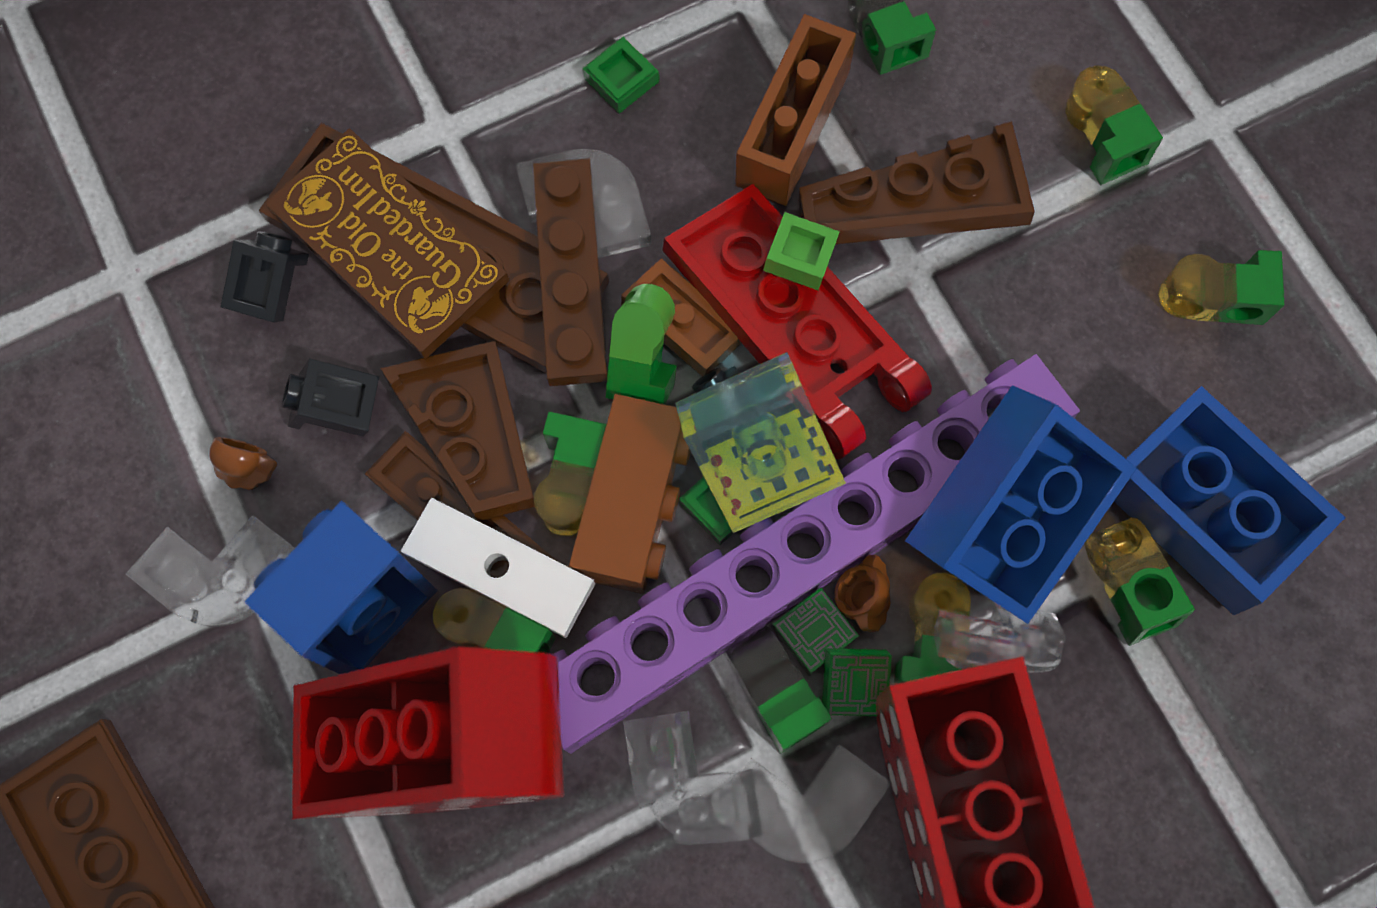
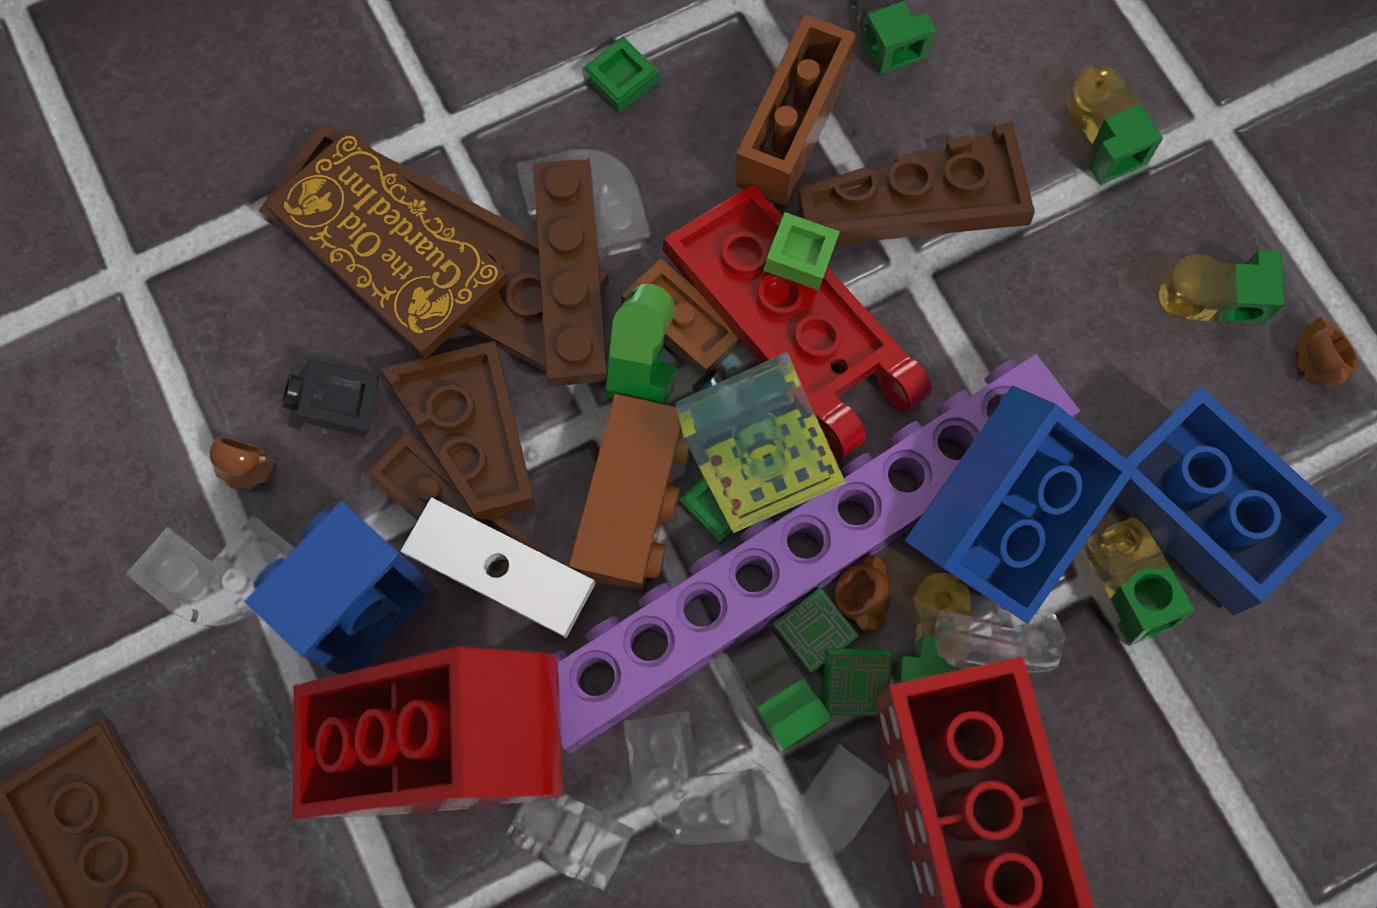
(261, 276): black bracket -> none
(480, 622): clear yellow leg -> none
(564, 492): leg -> none
(571, 838): none -> clear brick
(1325, 354): none -> dark orange piece

